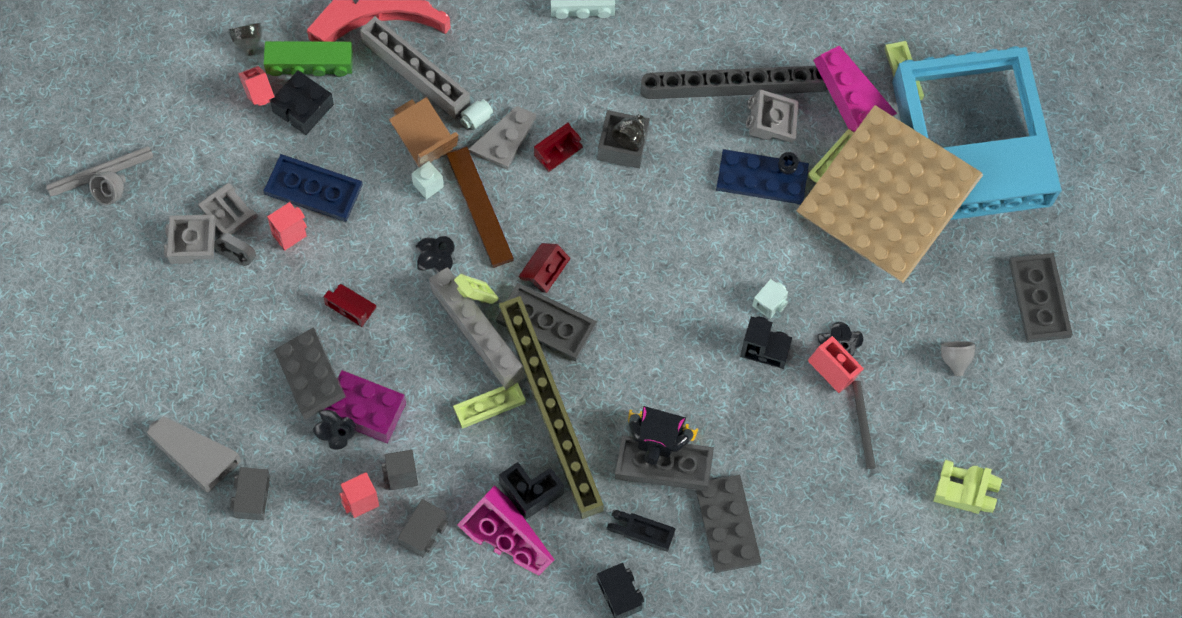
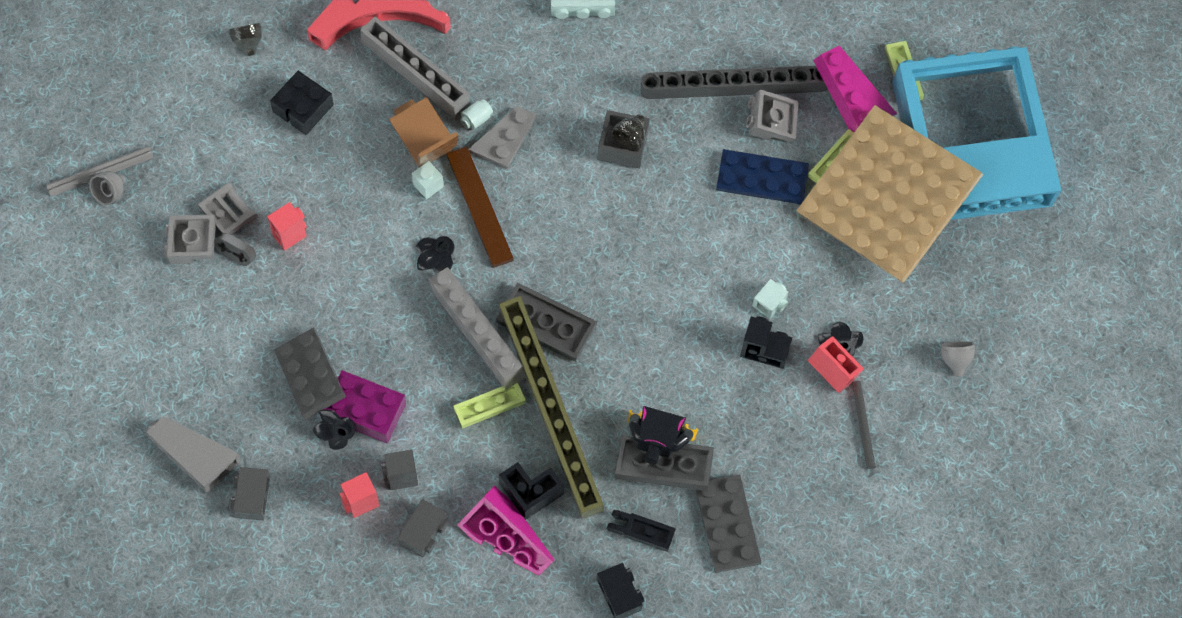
(256, 86): coral brick -> none
(308, 58): bright green brick -> none
(313, 187): dark blue plate -> none
(349, 304): dark red panel -> none
(475, 289): yellowish green plate -> none
(545, 266): dark red panel -> none
(558, 147): dark red hinge -> none
(785, 157): black bush -> none
(972, 491): yellowish green hips -> none
(1040, 297): dark grey plate -> none

